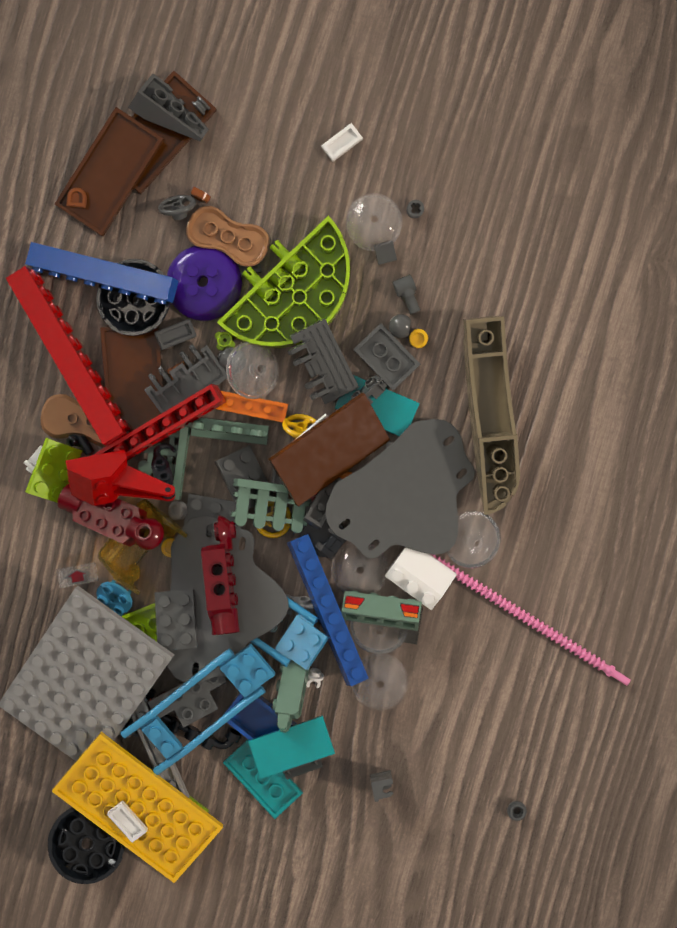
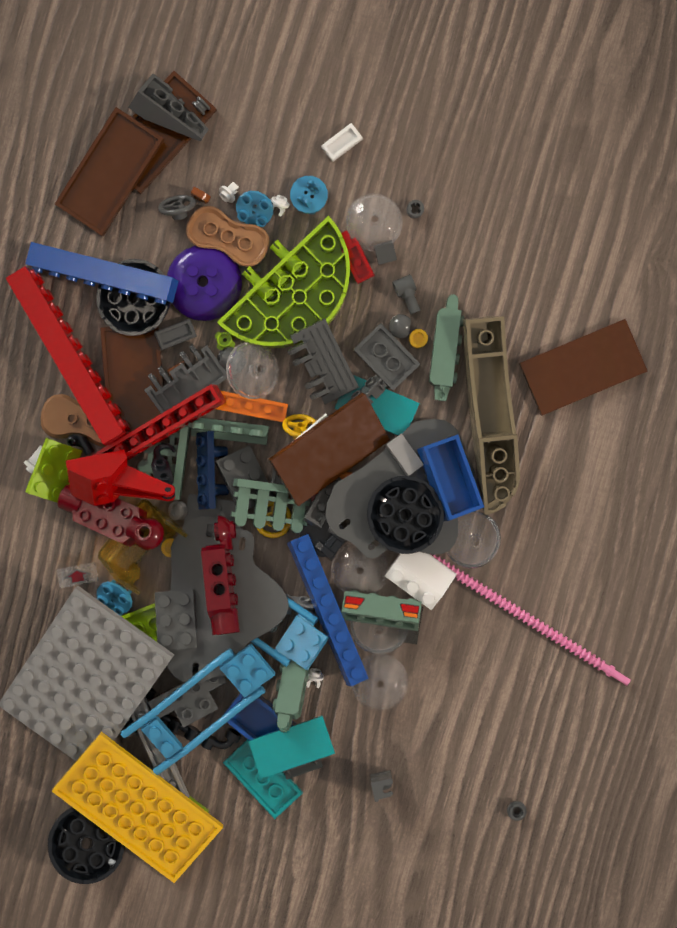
(76, 198): dark orange tile -> none
(127, 821): white tile -> none
(206, 470): none -> dark blue plate
(227, 193): none -> white plate
(246, 205): none -> dark azure plate
(280, 202): none -> white plate
(302, 201): none -> dark azure plate
(358, 262): none -> red hinge
(404, 455): none -> light grey tile
(423, 511): none -> black brick
(445, 348): none -> sand green hinge
(451, 477): none -> blue piece
(583, 367): none -> reddish brown tile

